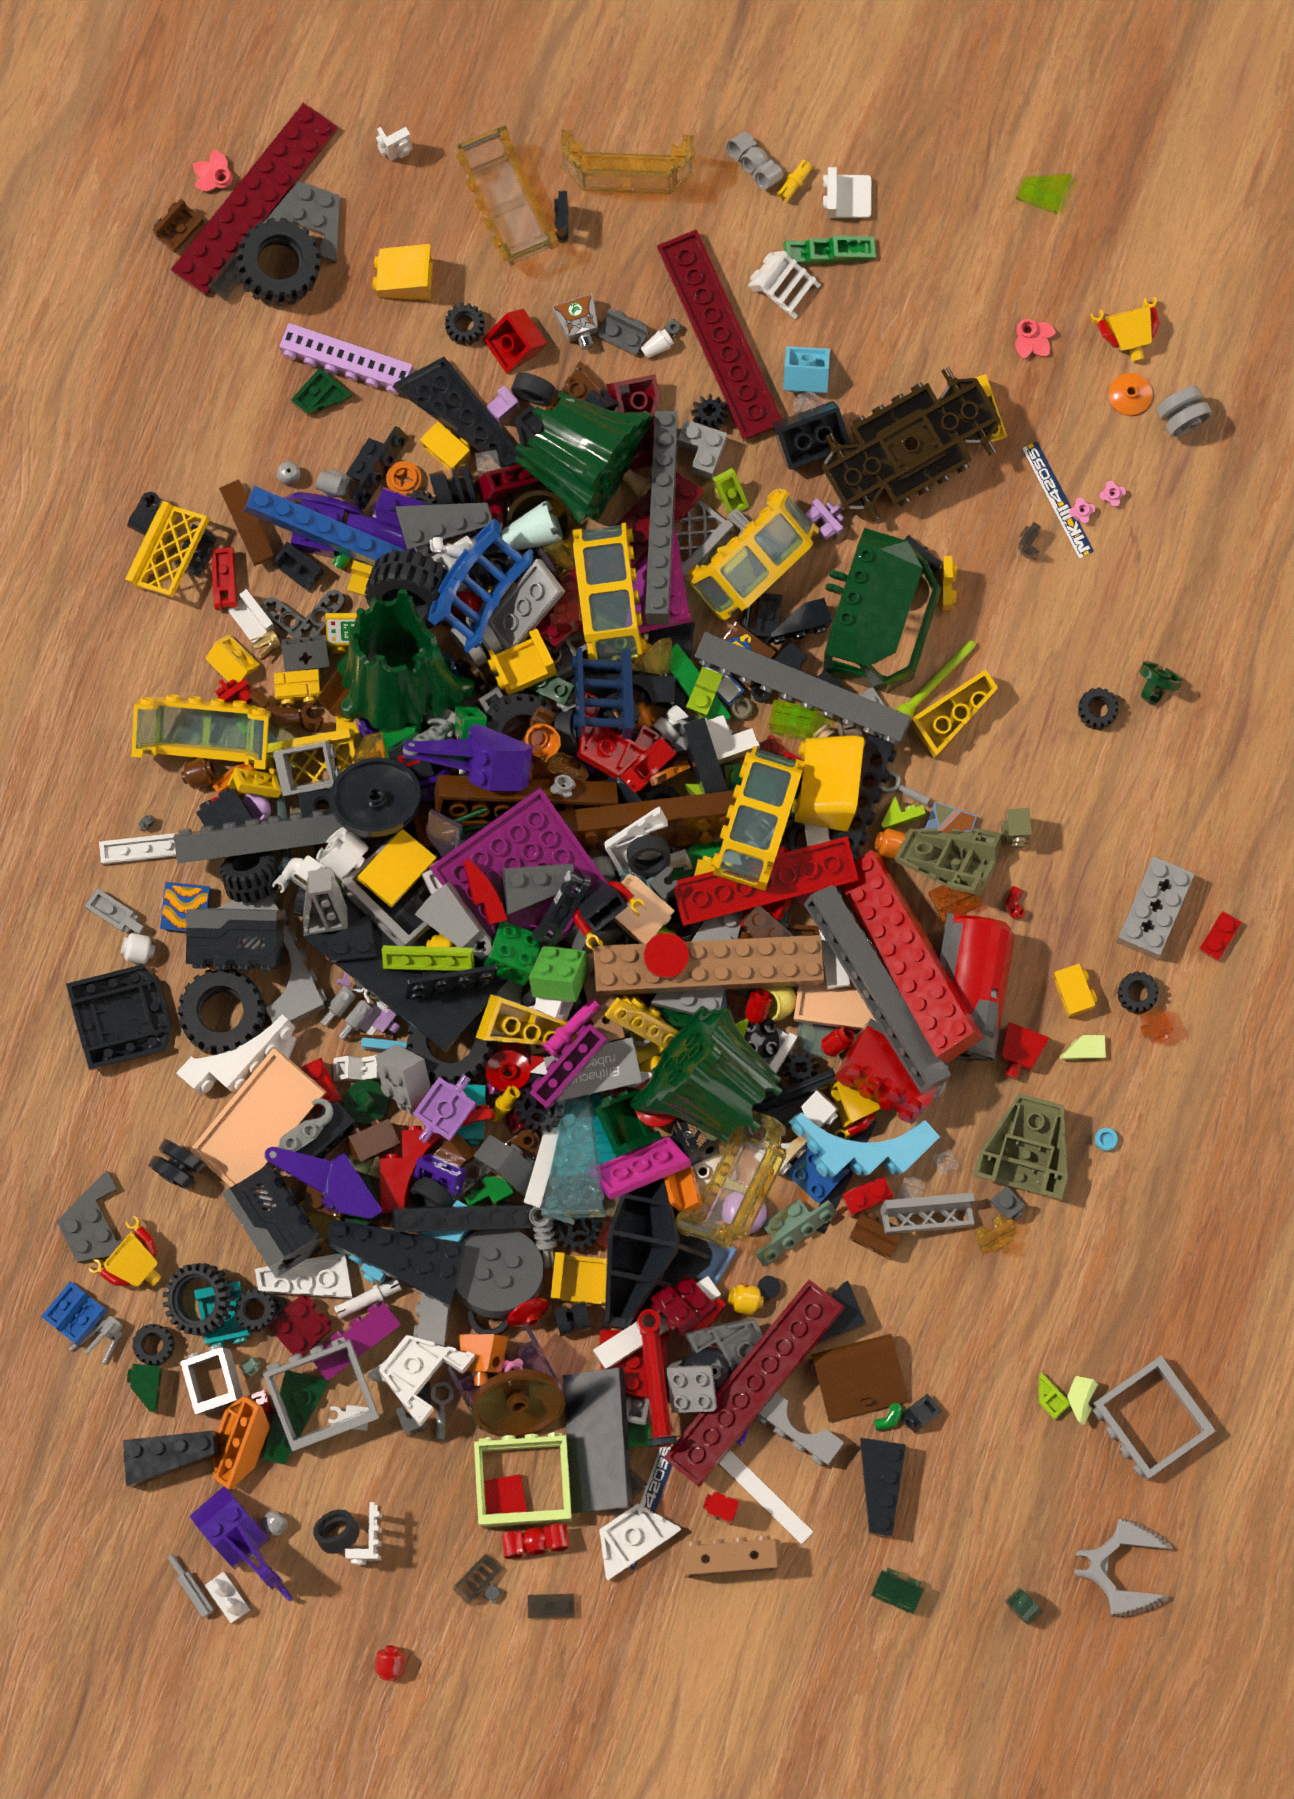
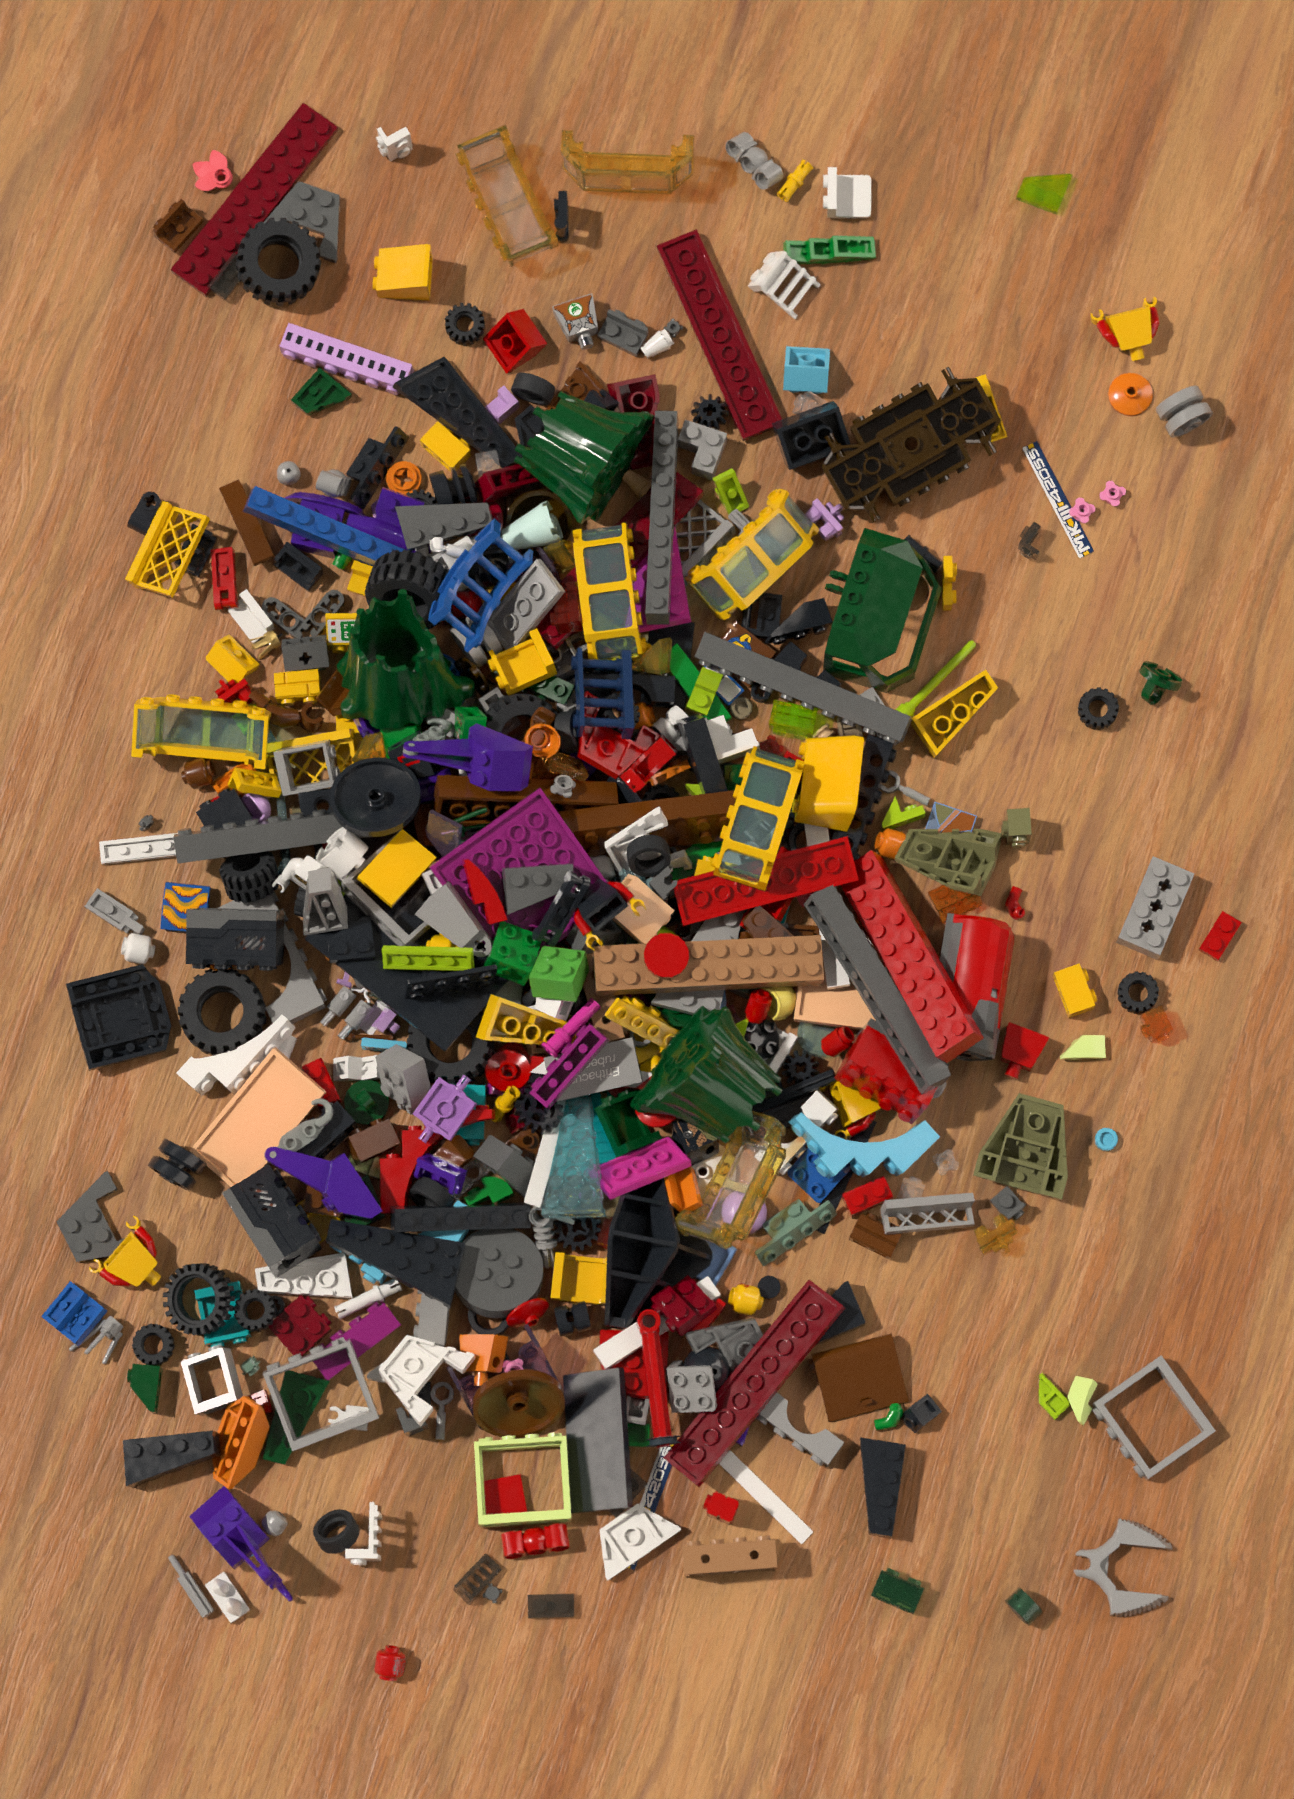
(1036, 341): coral plate -> none

